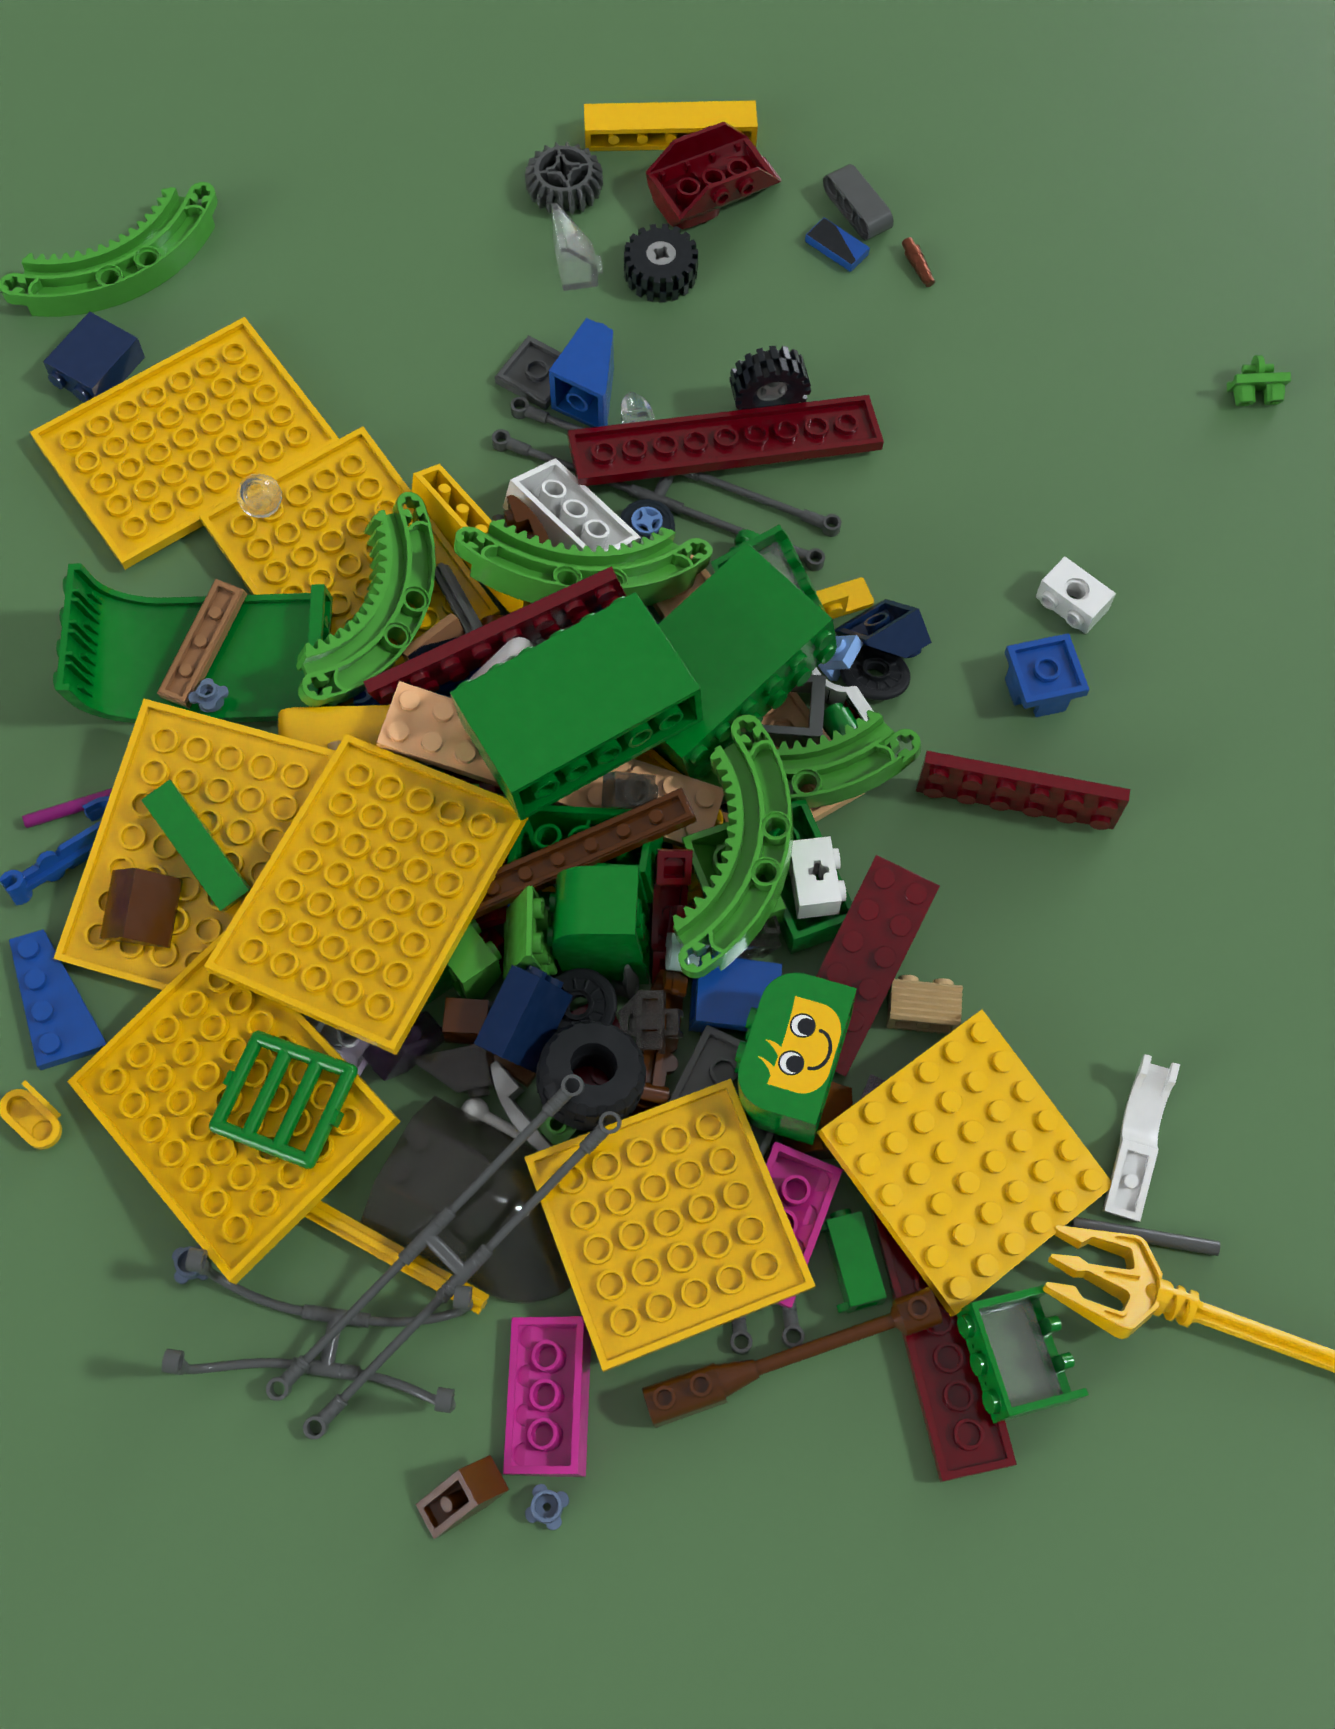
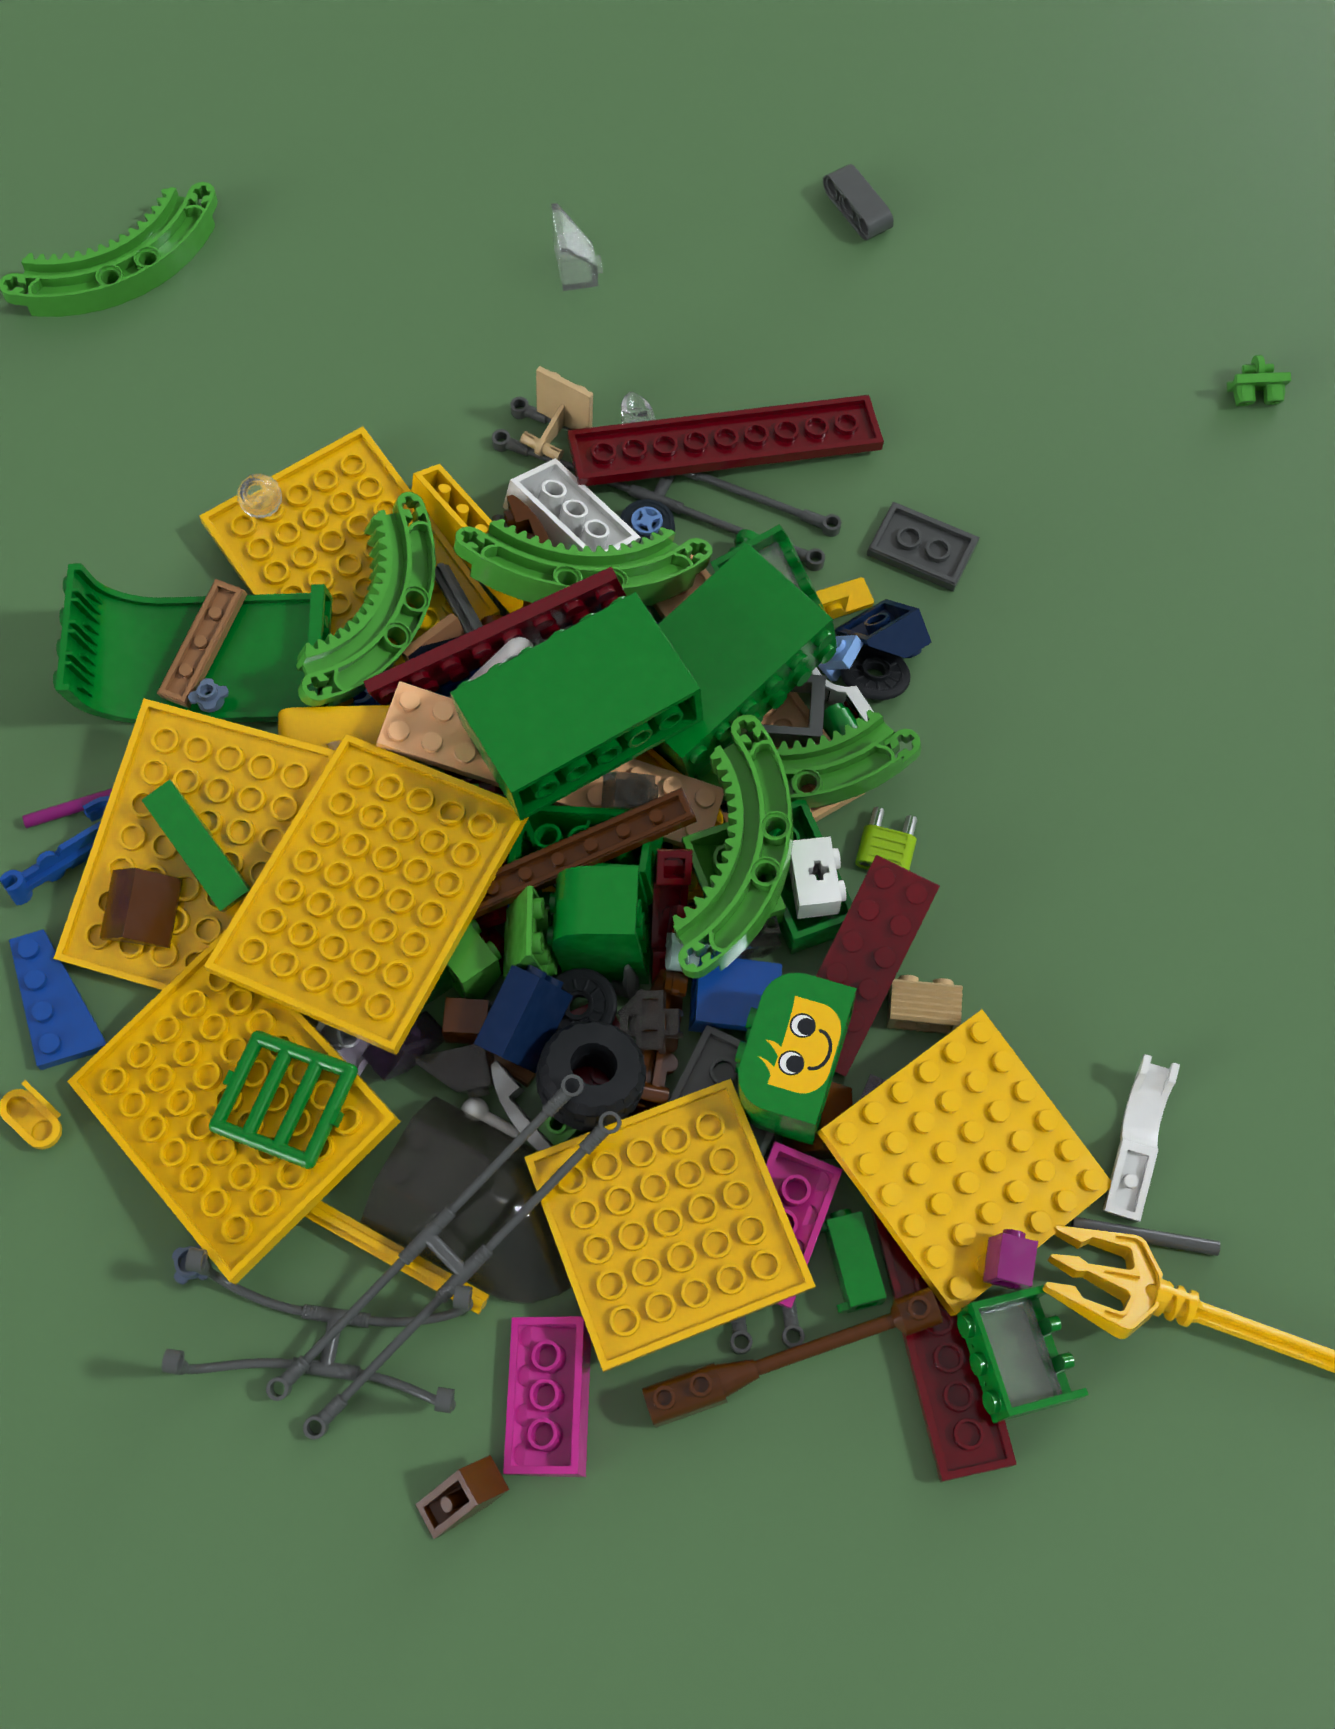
(93, 358): dark blue brick -> none
(181, 439): yellow plate -> none
(528, 372): dark grey tile -> none
(542, 1496): sand blue plate -> none
(564, 177): dark grey gear -> none
(565, 405): none -> tan plate
(584, 375): blue slope -> none
(659, 123): yellow brick -> none
(662, 277): black wheel -> none
(707, 173): dark red slope -> none
(770, 379): black wheel -> none
(837, 244): tile -> none
(886, 842): none -> lime piece
(916, 258): copper animal -> none
(923, 546): none -> dark grey tile
(1010, 1260): none -> magenta brick
(1022, 790): dark red plate -> none
(1045, 674): blue panel -> none
(1070, 580): white brick -> none

